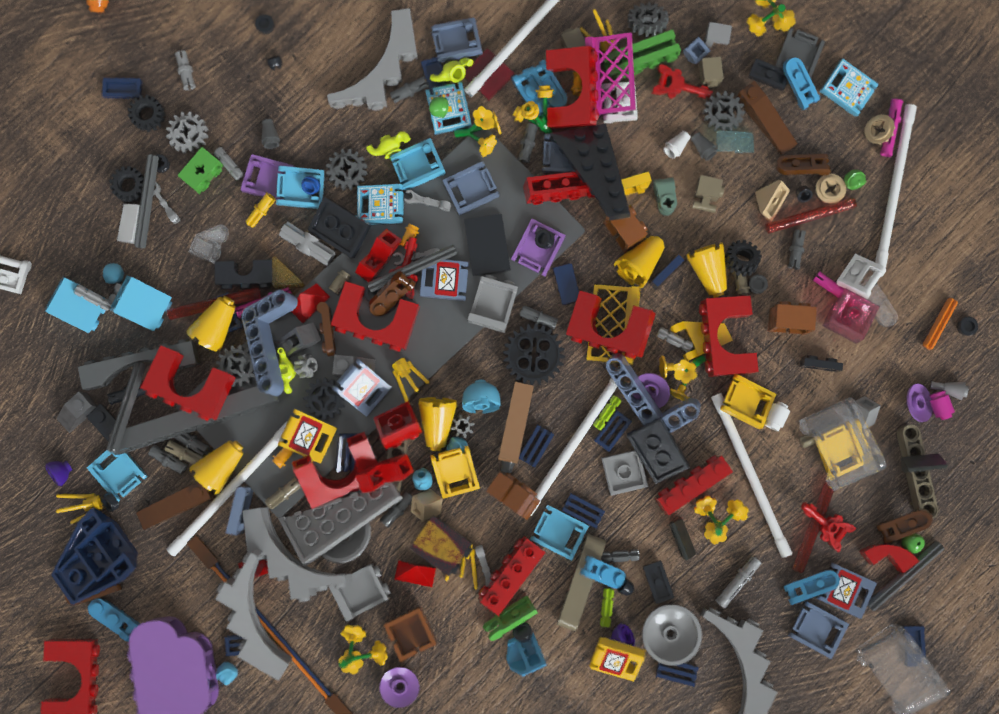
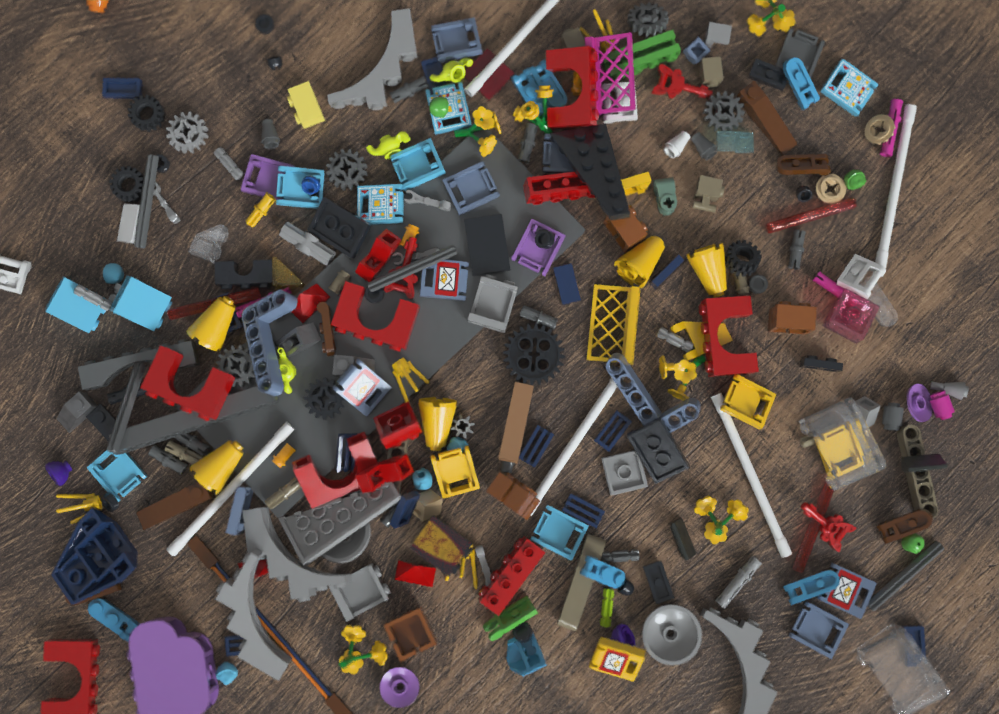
(185, 70): light grey pin -> none
(191, 172): bright green brick -> none
(304, 435): container -> none
(305, 366): light grey gear -> none
(306, 105): none -> light yellow brick
(390, 294): reddish brown plate -> none
(405, 509): none -> dark blue tile
(481, 397): medium azure cylinder -> none
(607, 412): lime axle -> none
(631, 341): red arch -> none
(662, 392): medium lavender dish -> none
(693, 485): red brick -> none
(693, 675): dark blue tile -> none
(771, 198): tan slope -> none
(777, 416): white brick -> none
(892, 417): none -> dark grey brick
(898, 556): red brick -> none
(940, 323): orange axle -> none
(967, 326): black tile -> none

